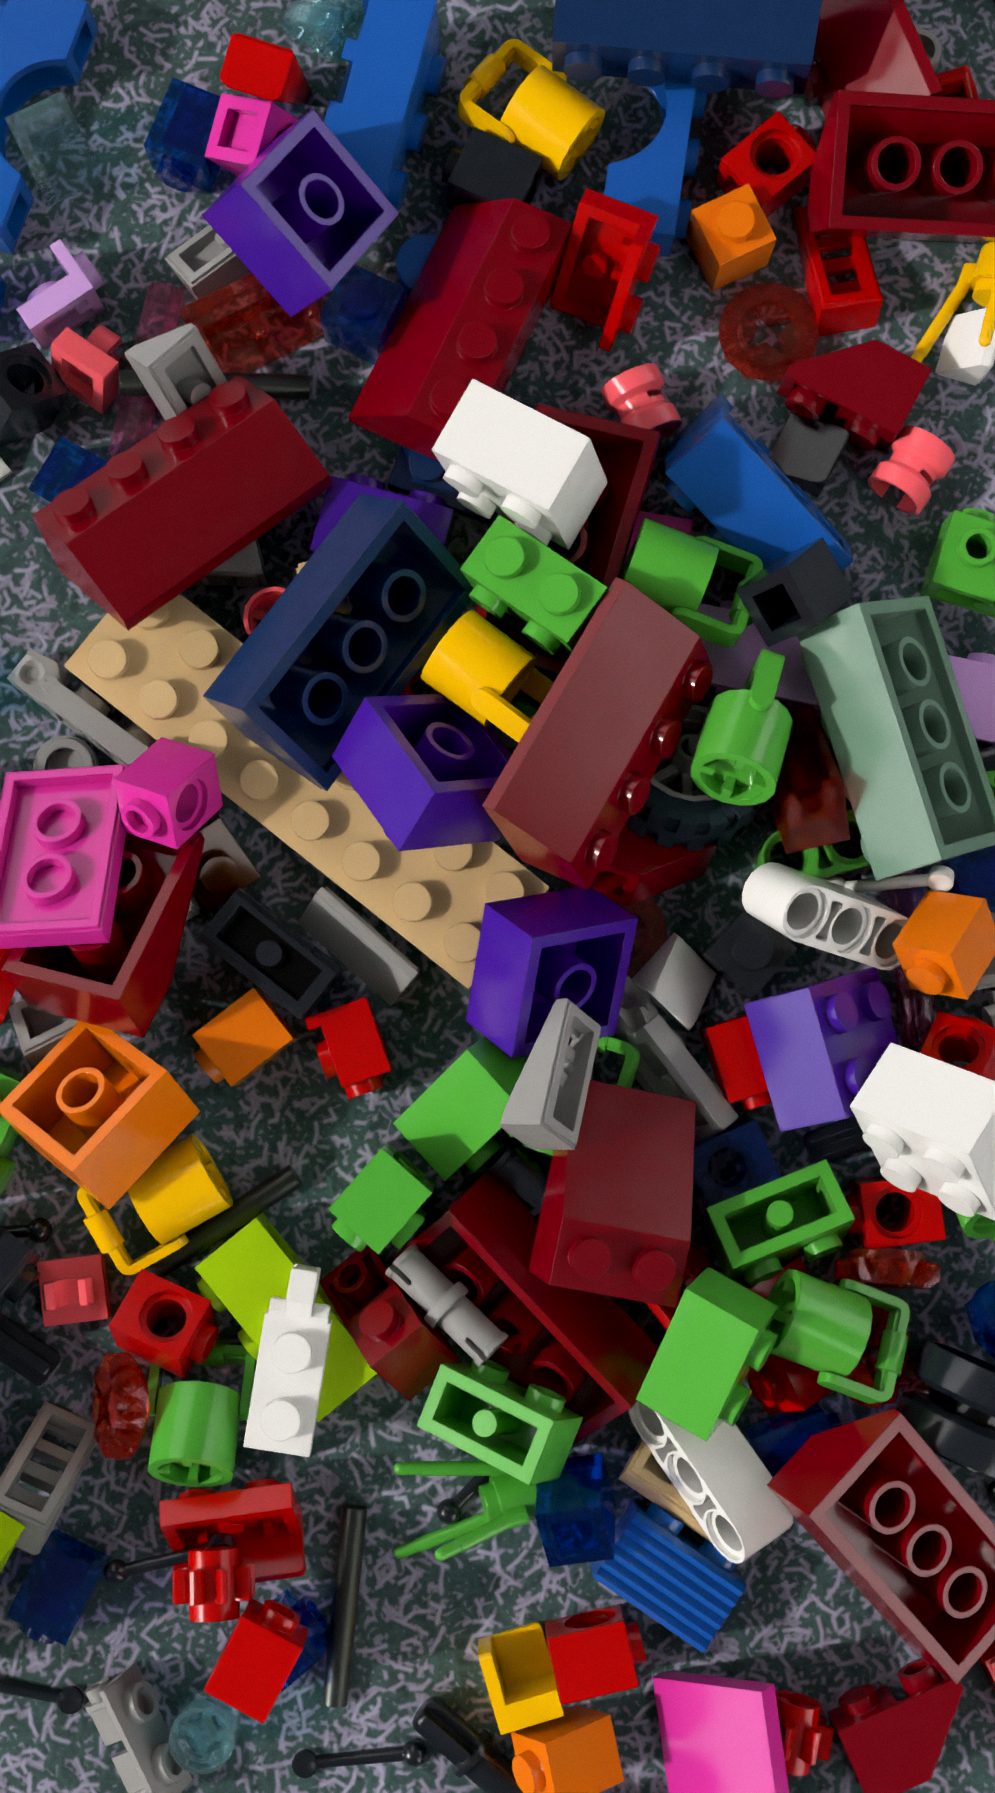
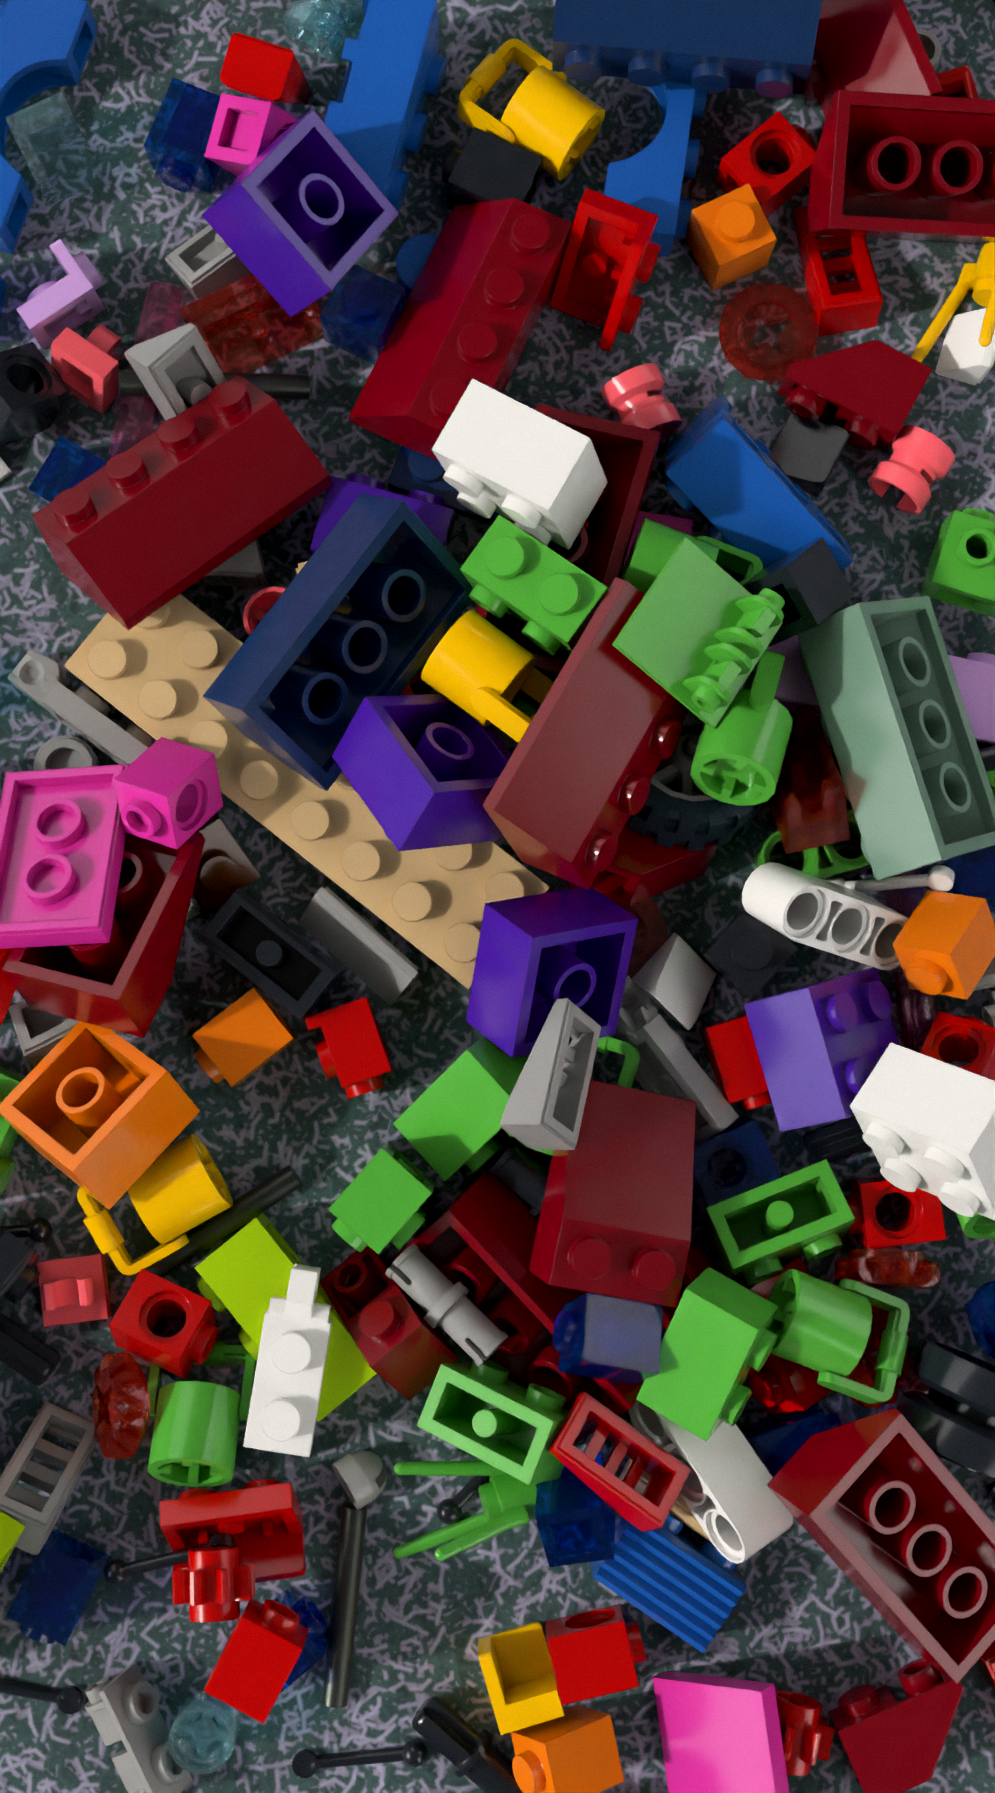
(361, 1476): none -> light grey hinge
(609, 1338): none -> clear blue brick
(666, 1472): none -> red slope
(700, 632): none -> bright green hinge

